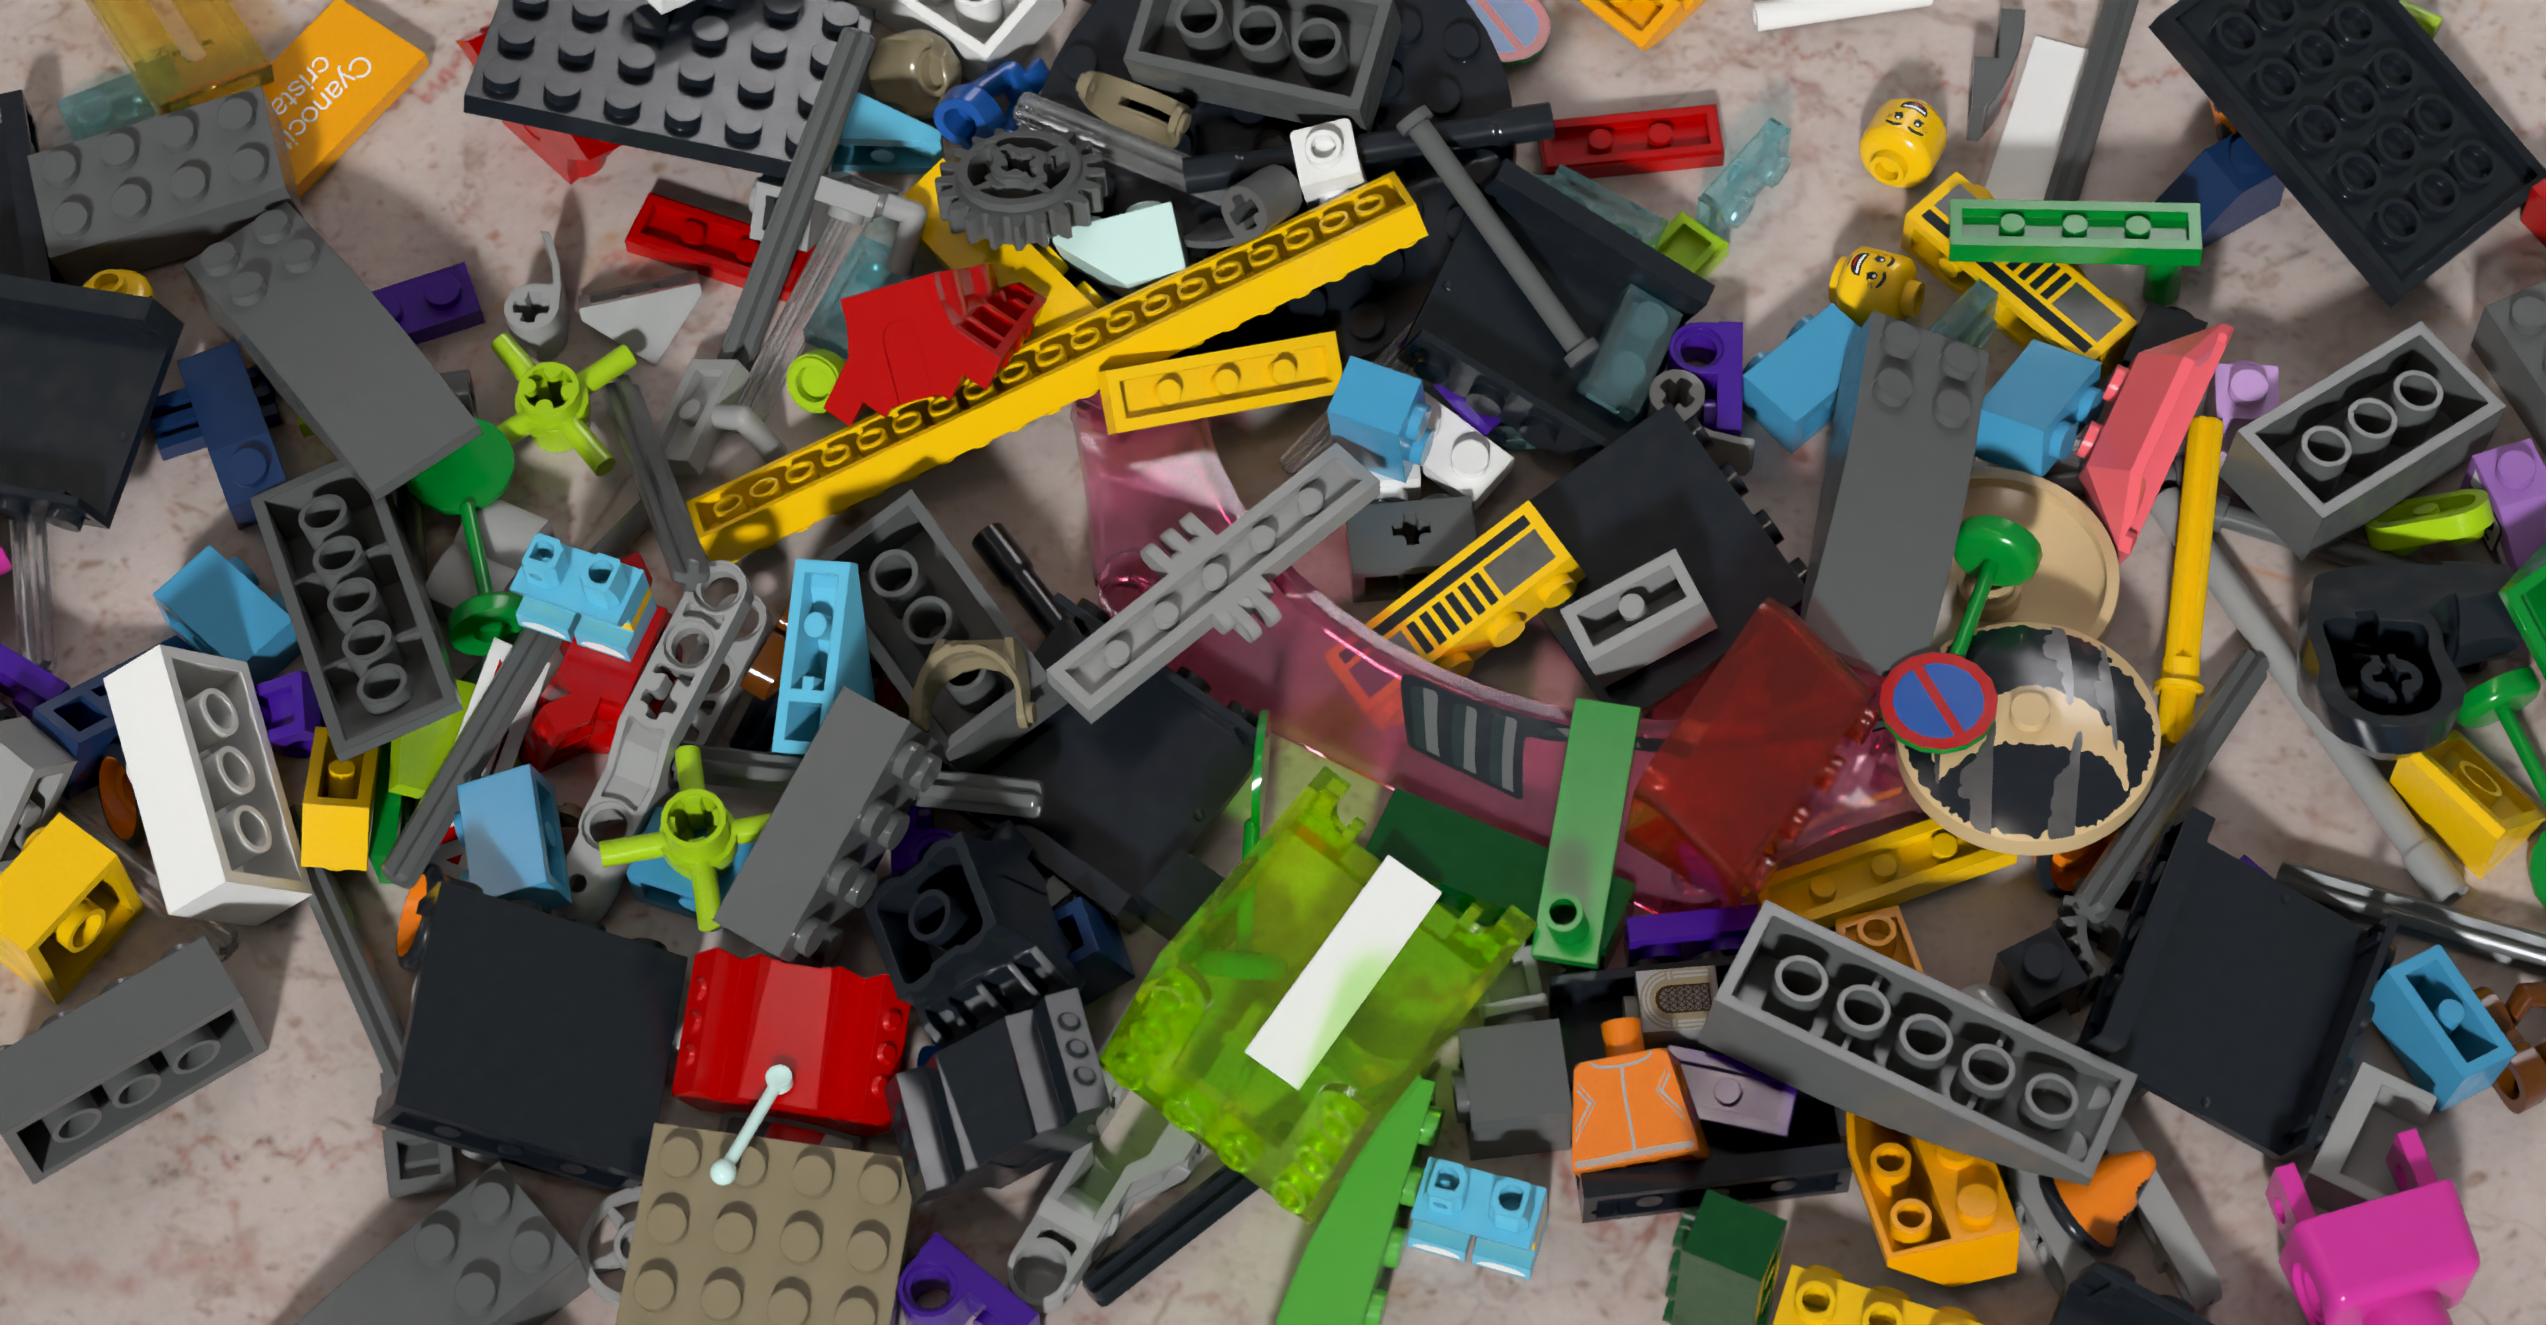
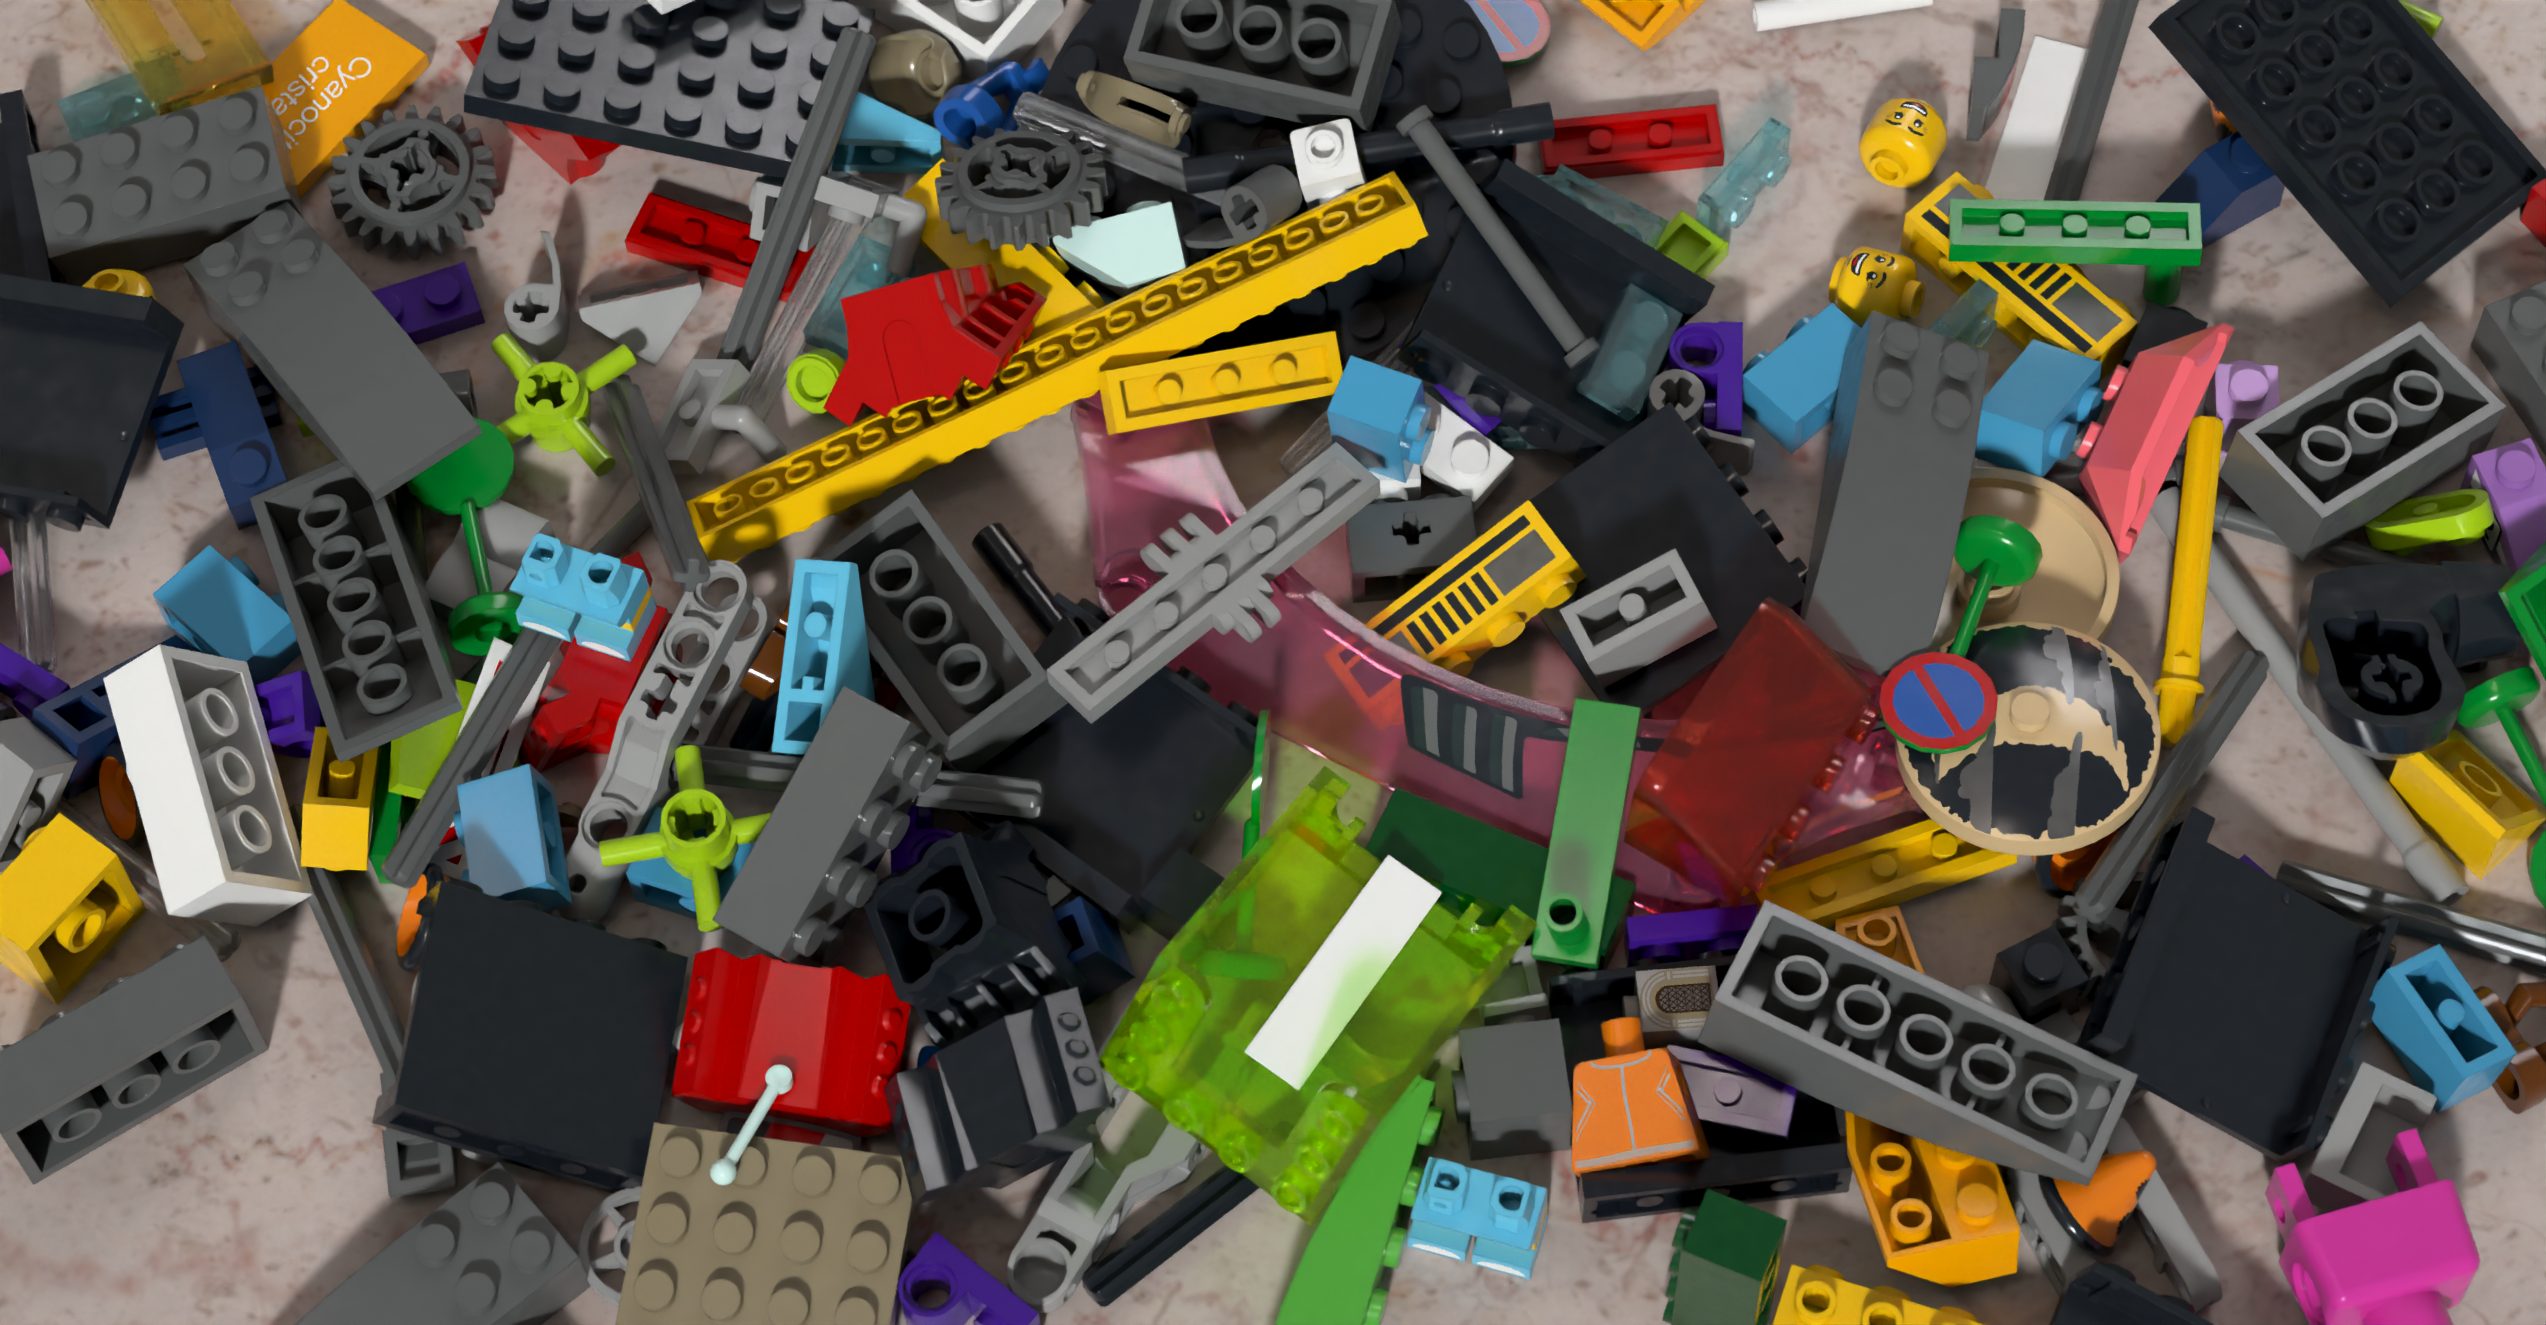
(422, 196): none -> dark grey gear
(959, 656): dark tan helmet -> none

